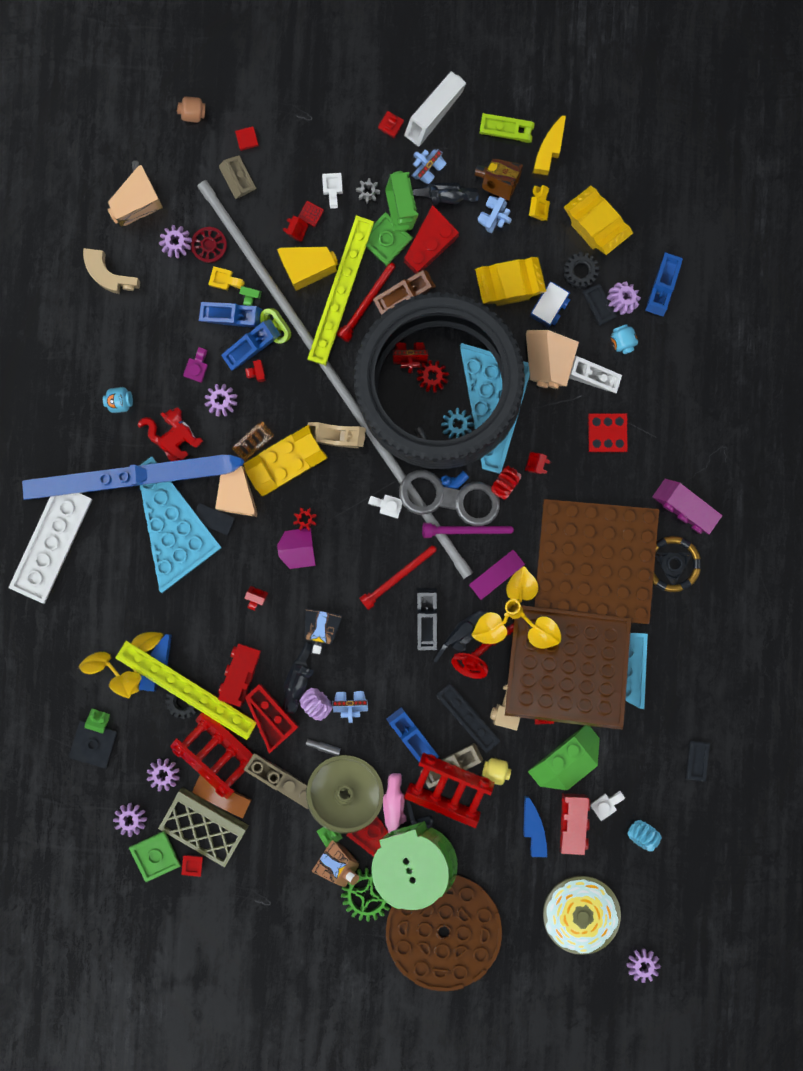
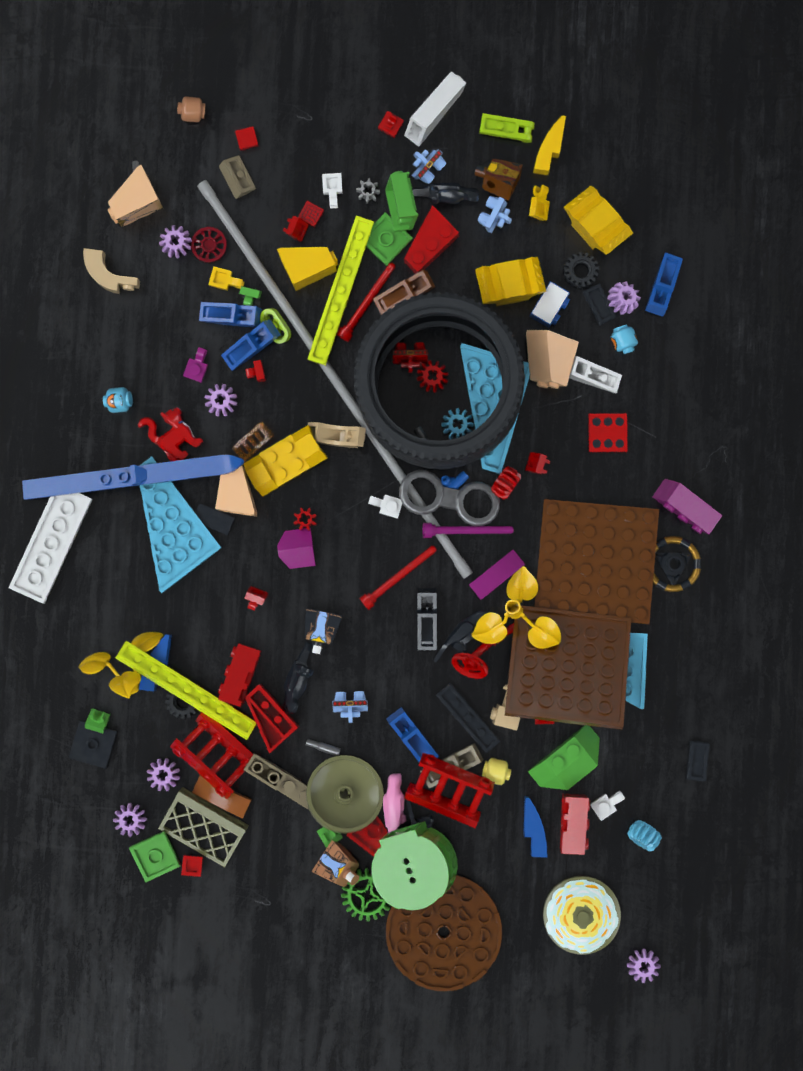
(316, 704): lavender gear -> none

